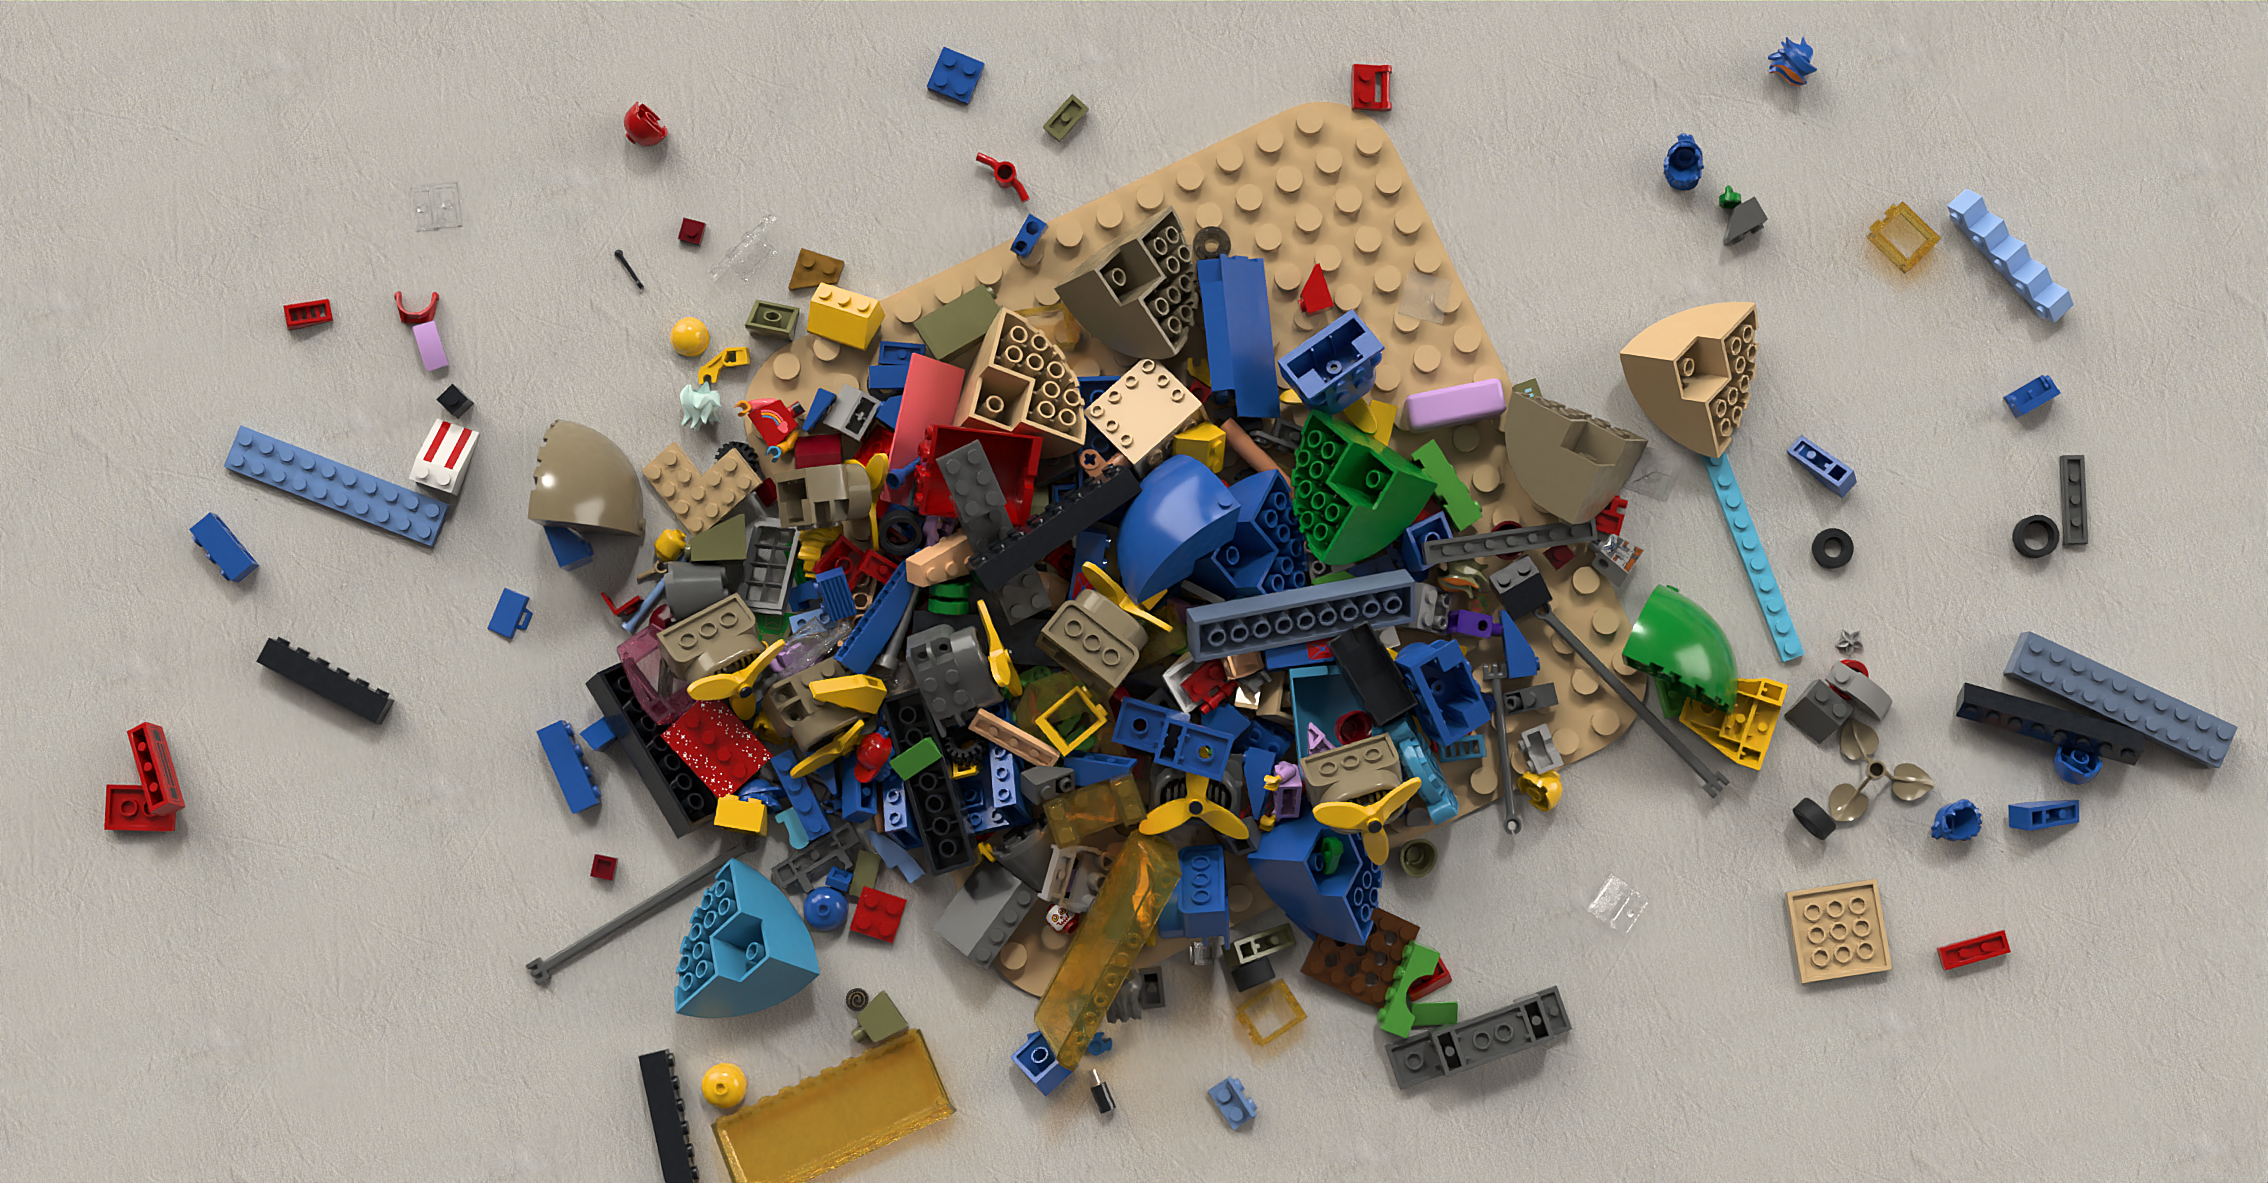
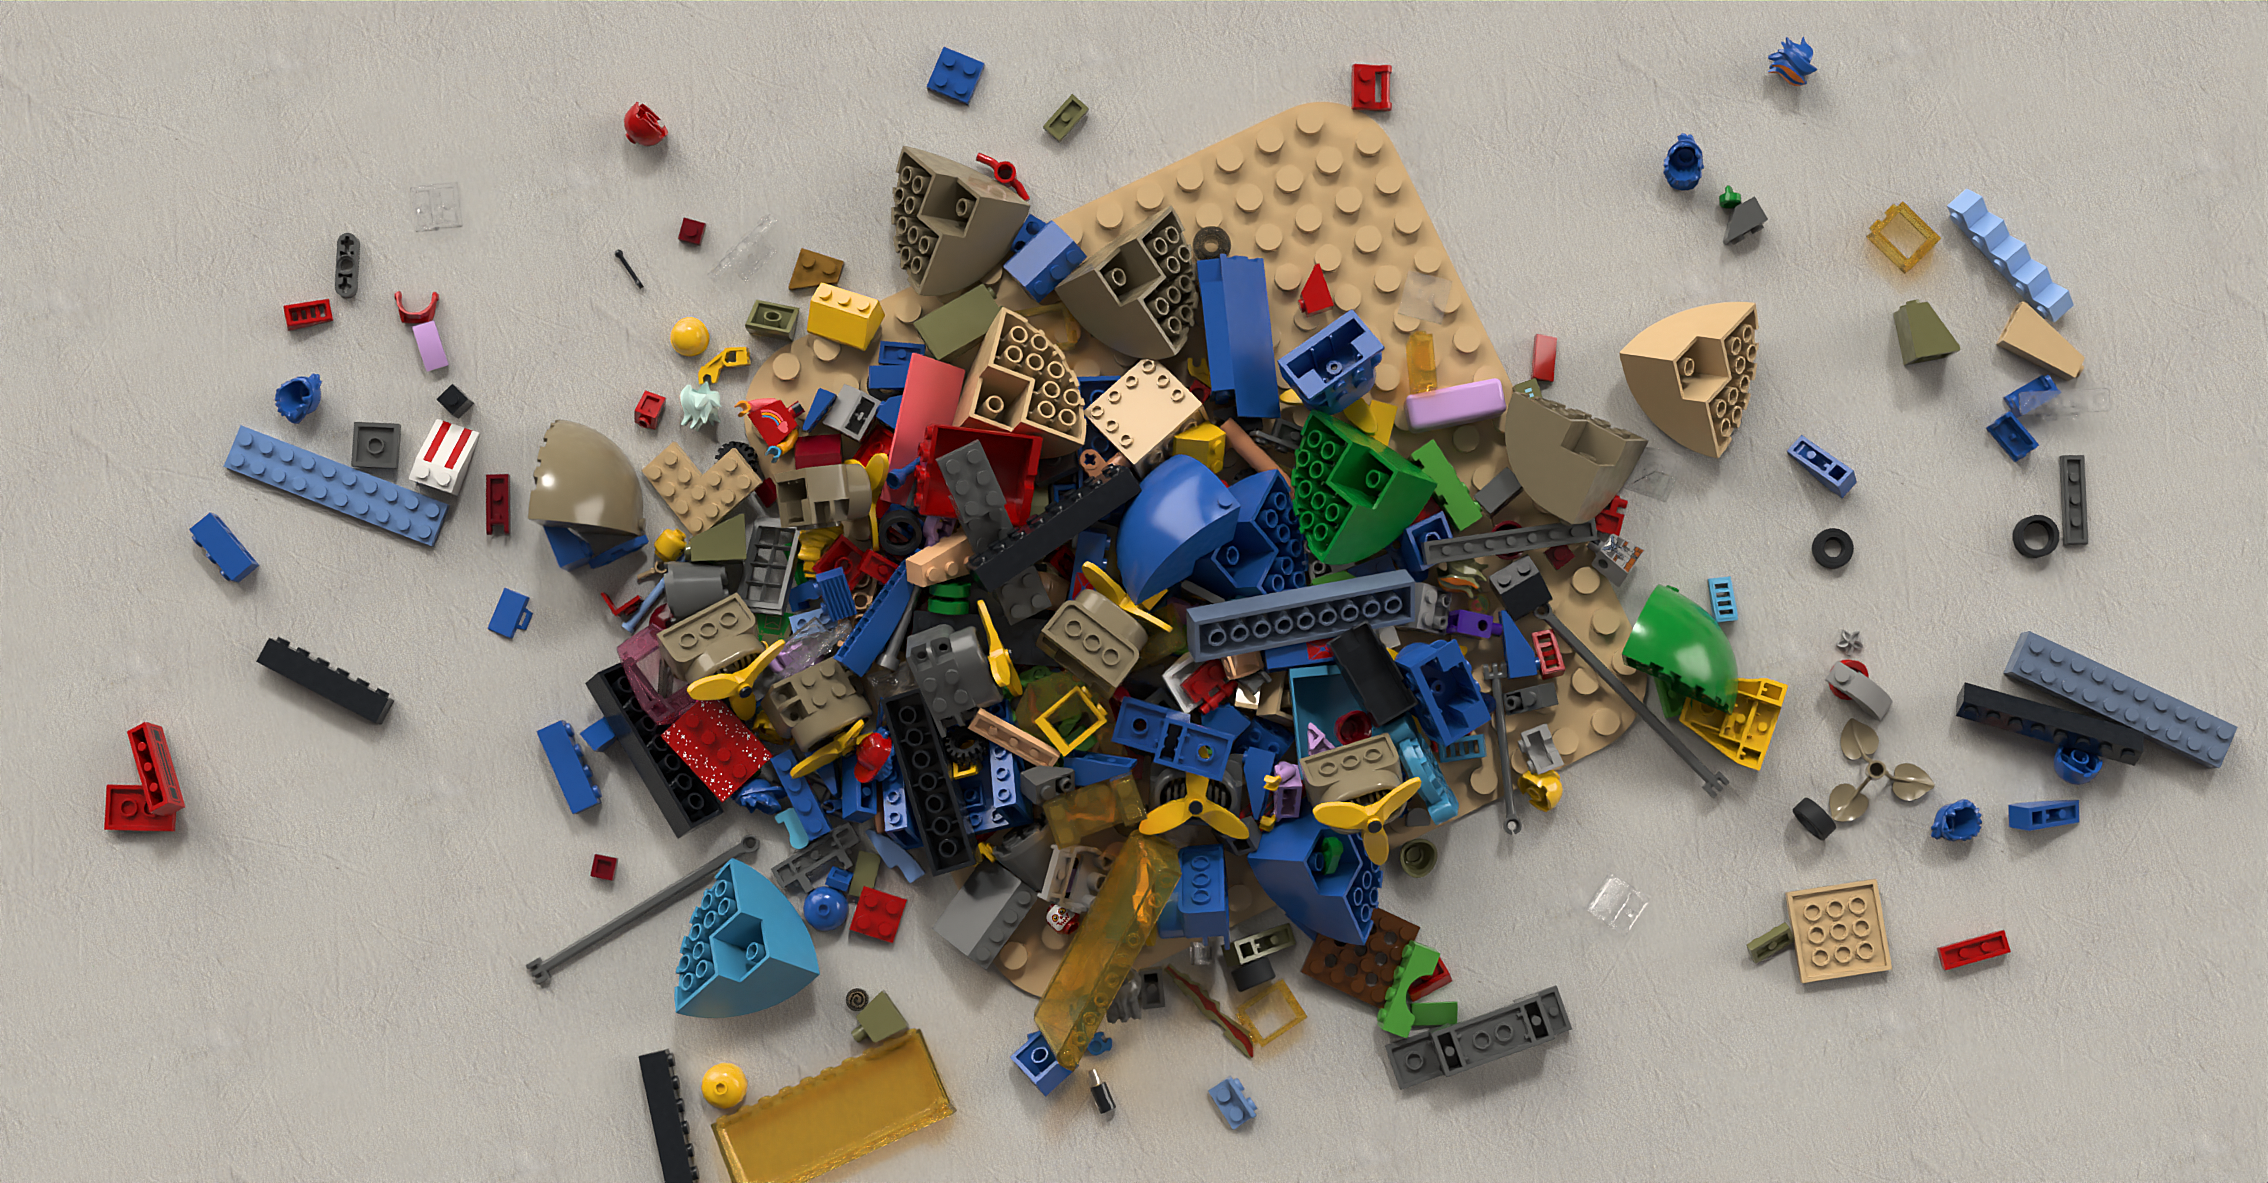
(298, 397): none -> blue hair
(354, 272): none -> dark grey beam
(376, 445): none -> dark grey plate
(498, 502): none -> dark red hinge
(618, 551): none -> blue tile
(649, 409): none -> red bracket
(742, 816): yellow slope -> none
(853, 691): yellow slope -> none
(916, 758): bright green slope -> none
(950, 222): none -> dark tan brick
(1044, 261): none -> slope
(1211, 1009): none -> olive sword
(1421, 362): none -> clear yellow window
(1498, 493): none -> dark grey hinge
(1544, 358): none -> slope
(1551, 672): none -> red slope
(1733, 616): none -> dark azure slope
(1753, 557): medium azure plate -> none
(1770, 942): none -> olive plate
(1819, 711): dark grey slope -> none
(1922, 334): none -> olive slope
(2012, 436): none -> blue hinge
(2040, 343): none -> tan slope
(2064, 403): none -> clear bracket

